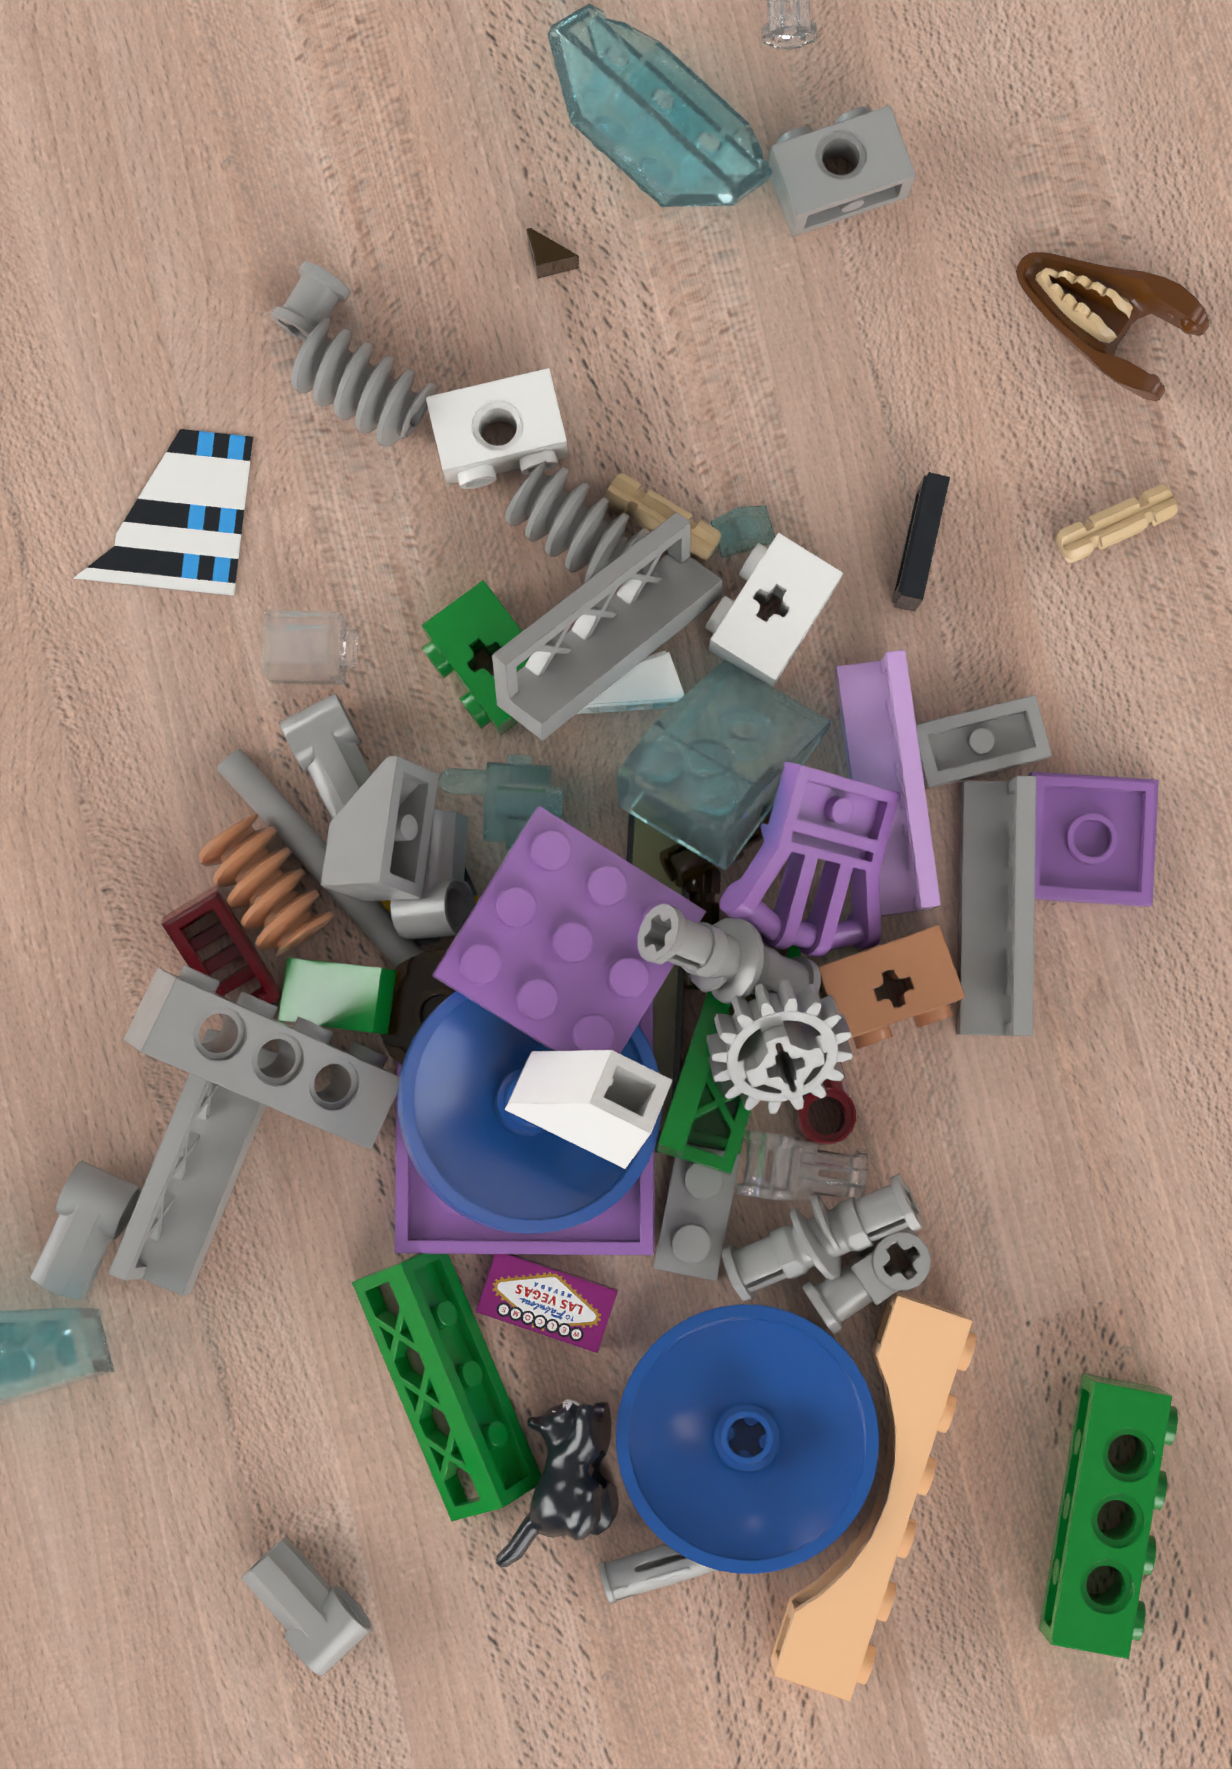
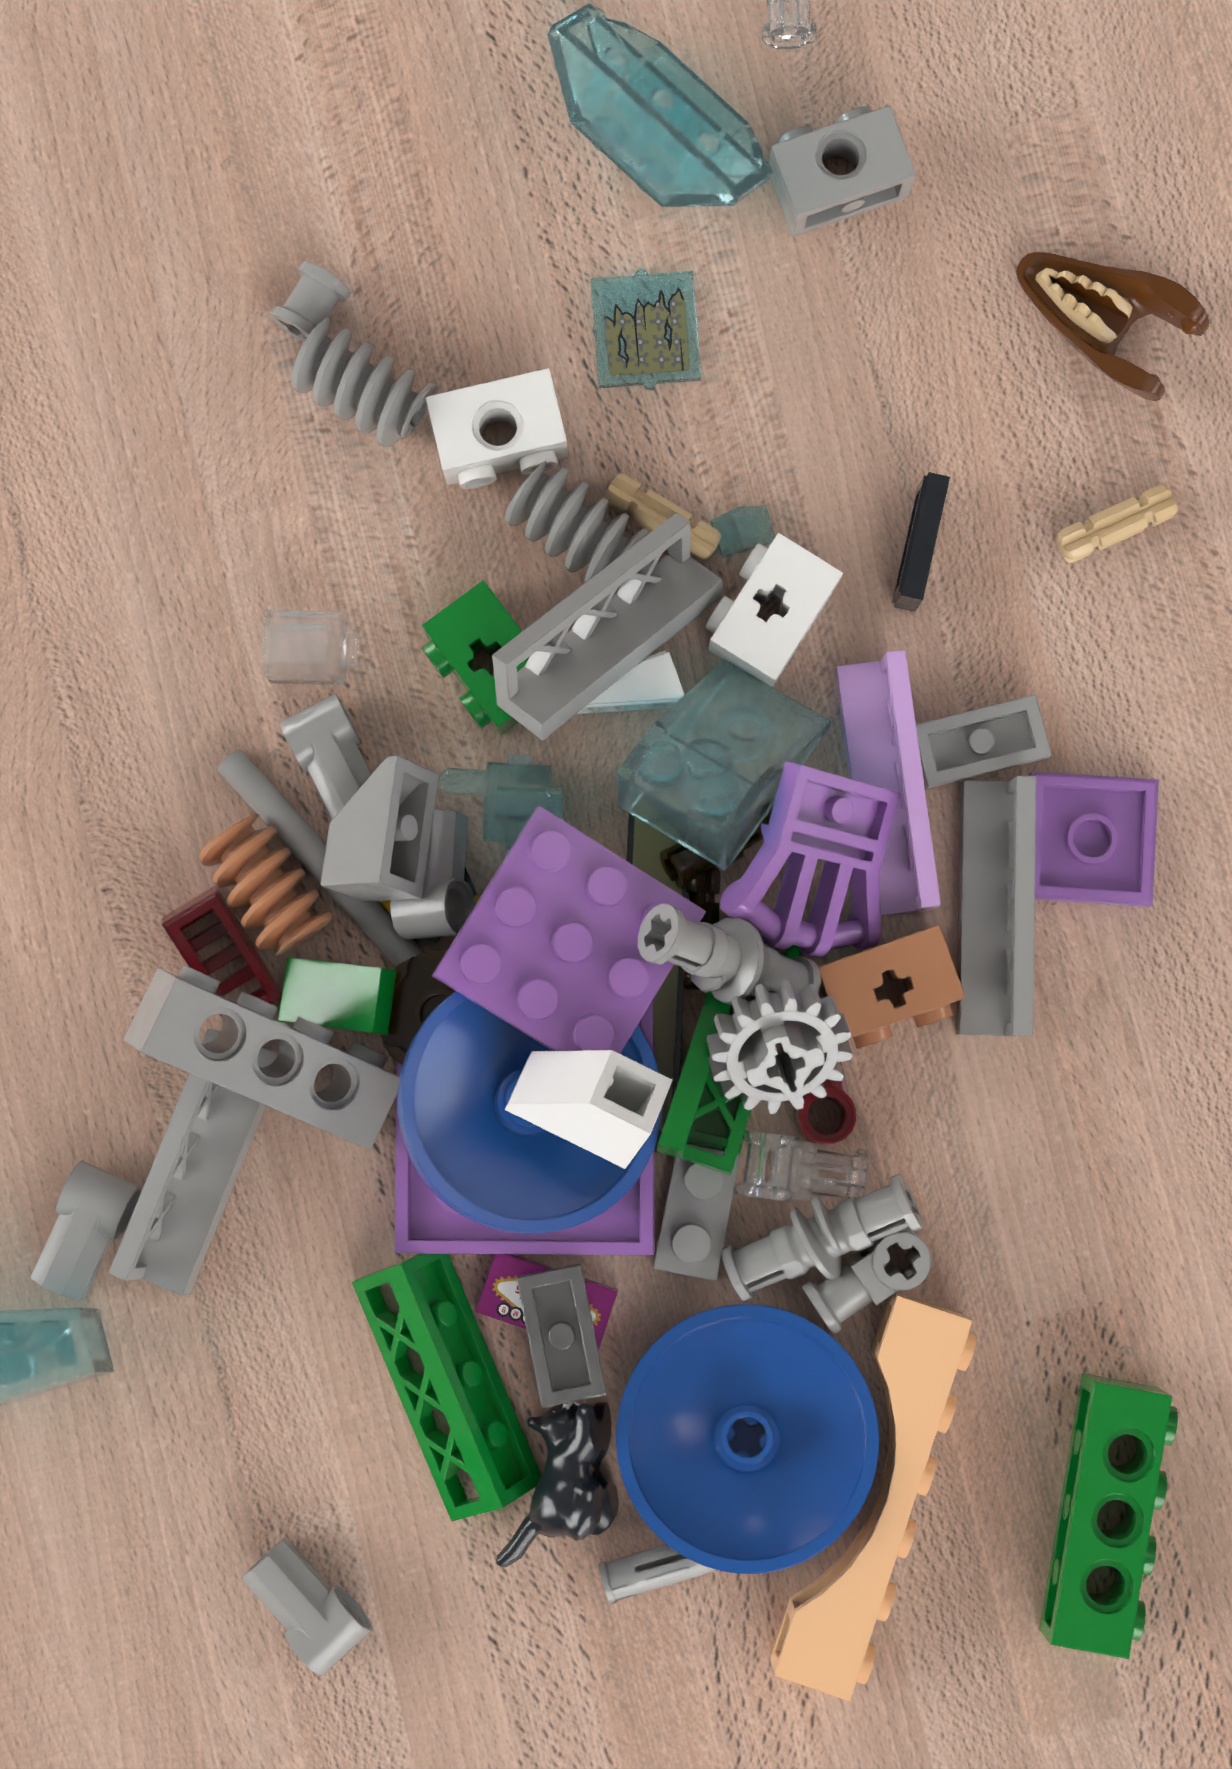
(185, 519): sticker -> none
(549, 256): dark brown piece -> none
(561, 1335): none -> flat silver plate
(645, 329): none -> piece

